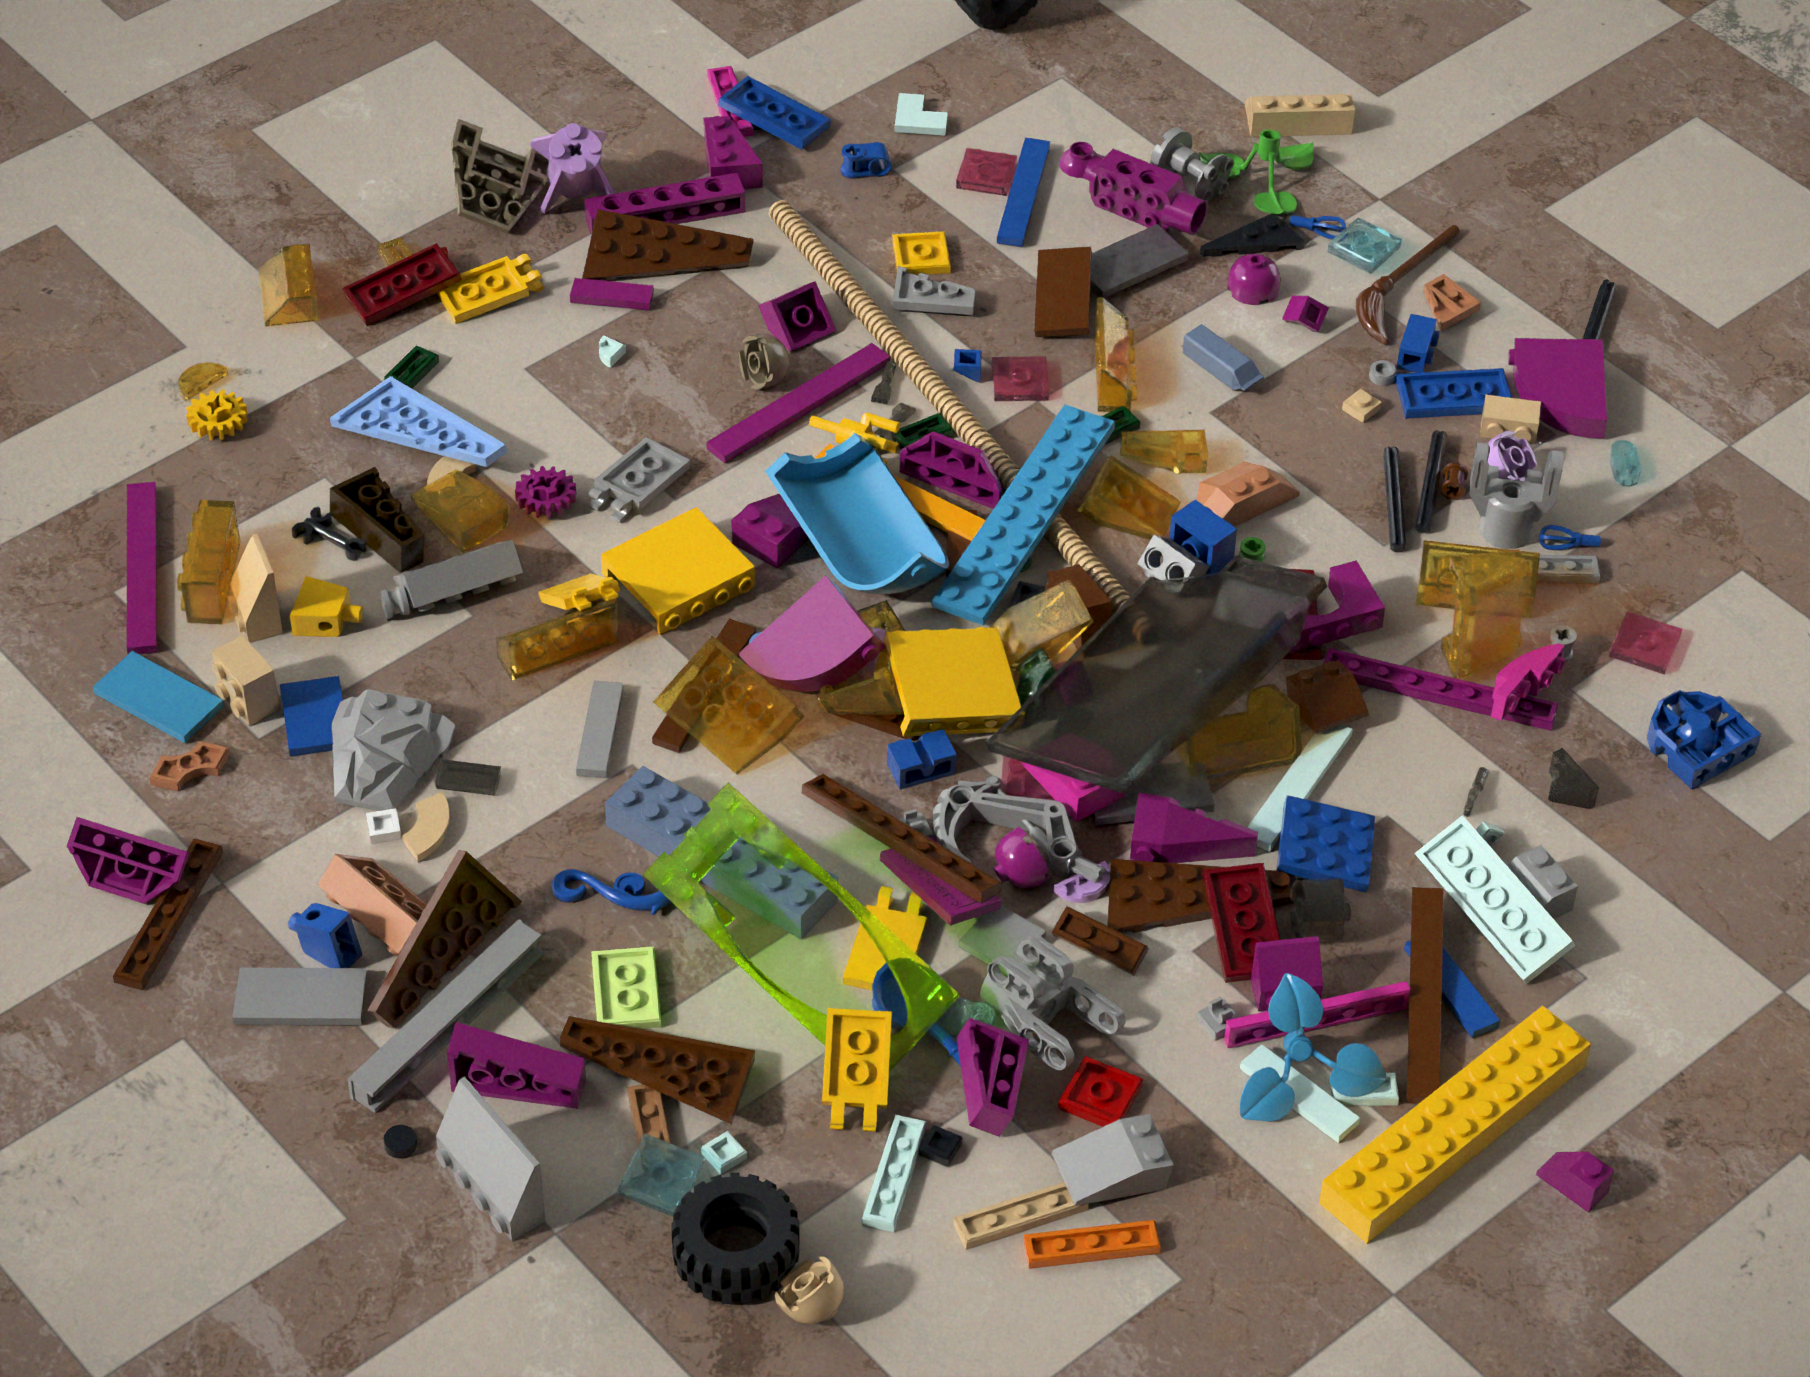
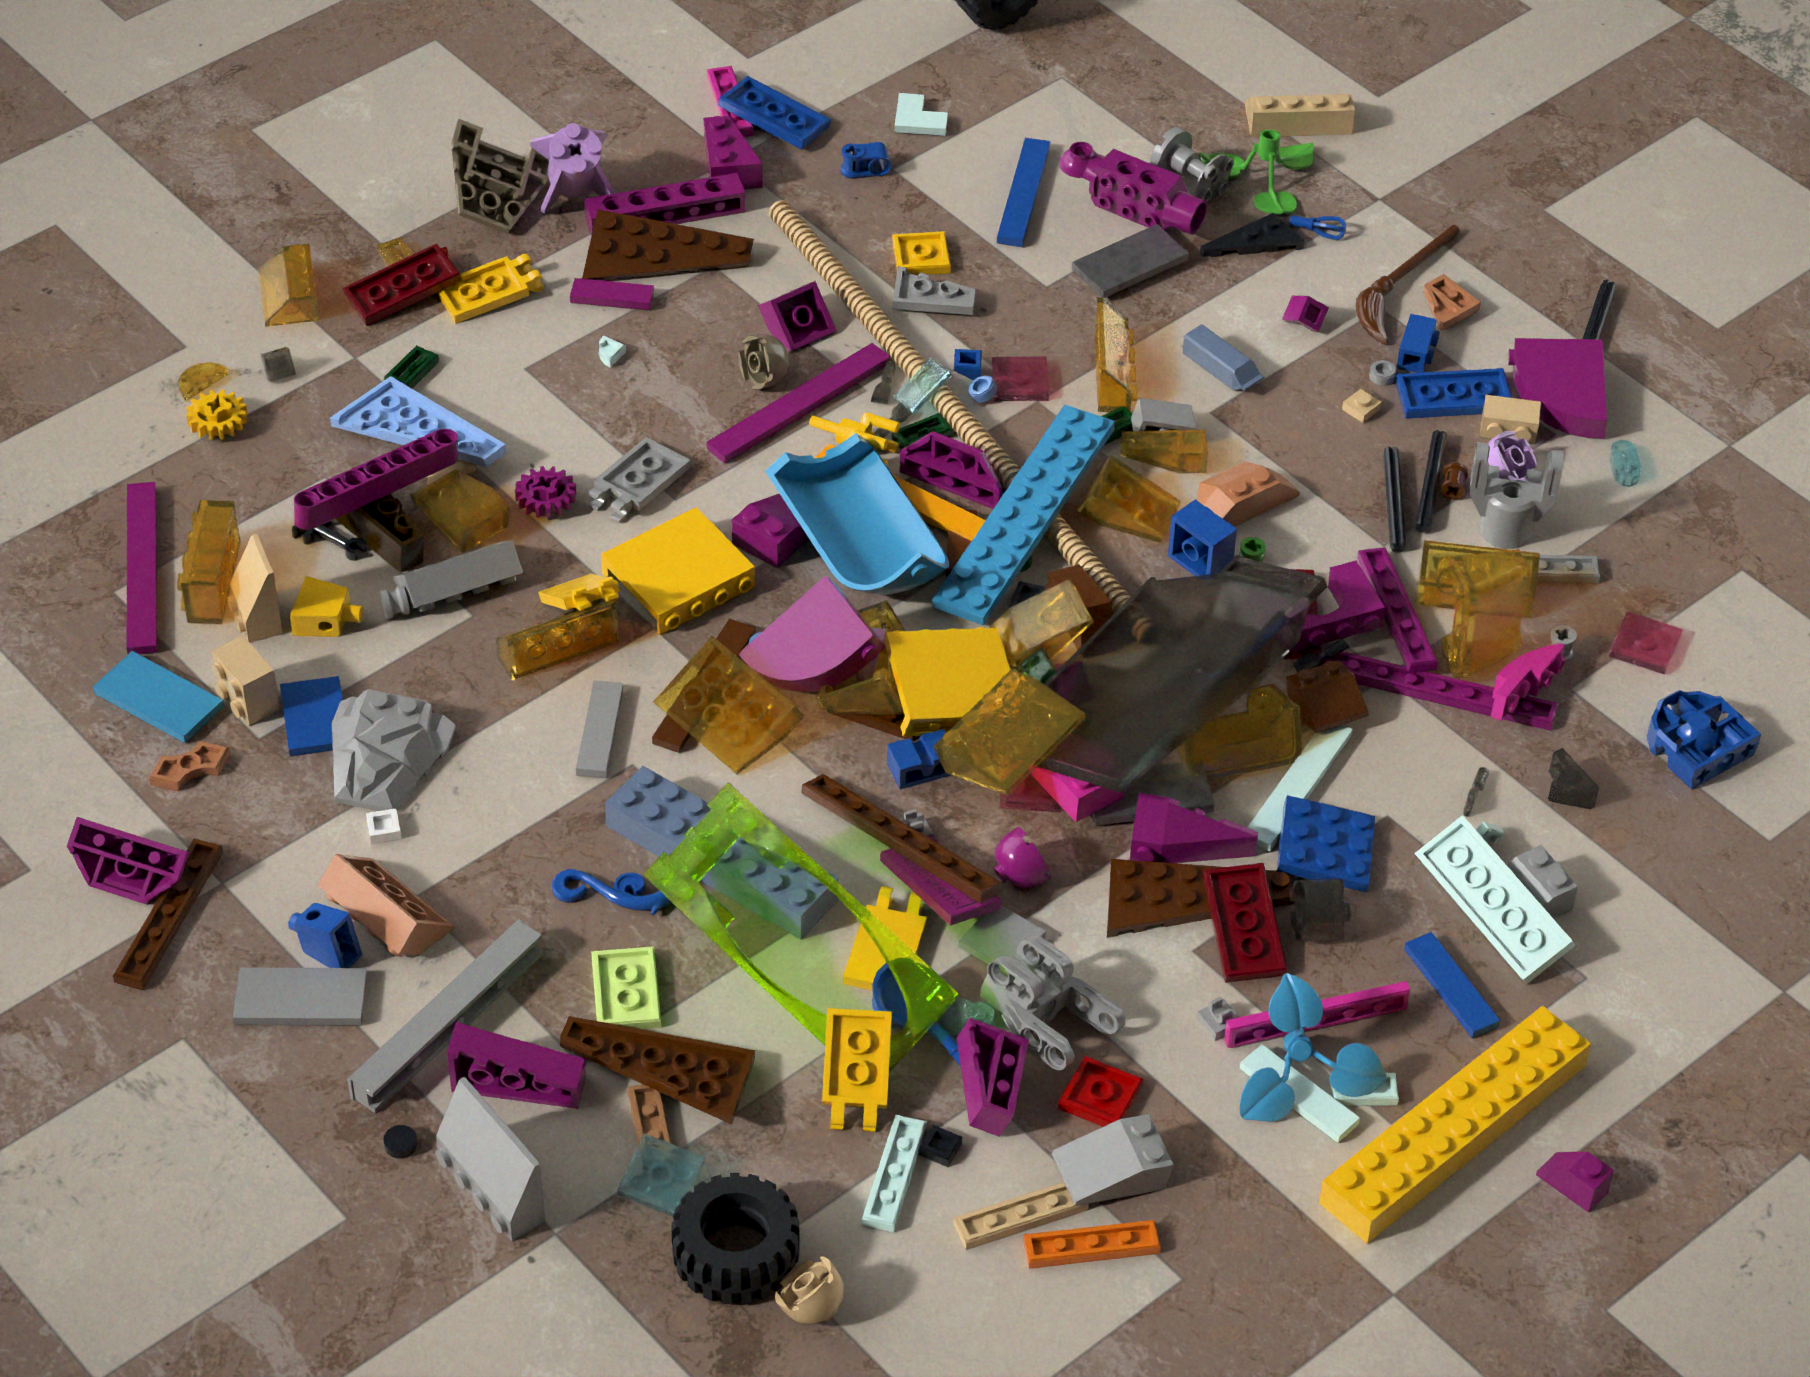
(278, 364): none -> clear smoke tile
(375, 479): none -> magenta beam
(430, 827): tan tile -> none
(448, 930): reddish brown wing -> none
(468, 777): clear smoke tile -> none
(724, 1152): light aqua tile -> none
(922, 386): none -> clear light blue tile
(982, 389): none -> medium blue tile
(986, 171): clear pink plate -> none
(989, 804): light grey piece -> none
(1007, 733): none -> clear yellow slope
(1063, 292): reddish brown tile -> none
(1081, 890): lavender tile -> none
(1100, 940): reddish brown tile -> none
(1162, 416): none -> light grey brick
(1174, 560): light grey brick -> none
(1254, 279): magenta cylinder -> none
(1292, 956): magenta slope -> none
(1314, 660): none -> black piece
(1364, 245): clear light blue plate -> none
(1398, 610): none -> magenta tile
(1425, 993): reddish brown tile -> none
(1576, 538): blue piece -> none

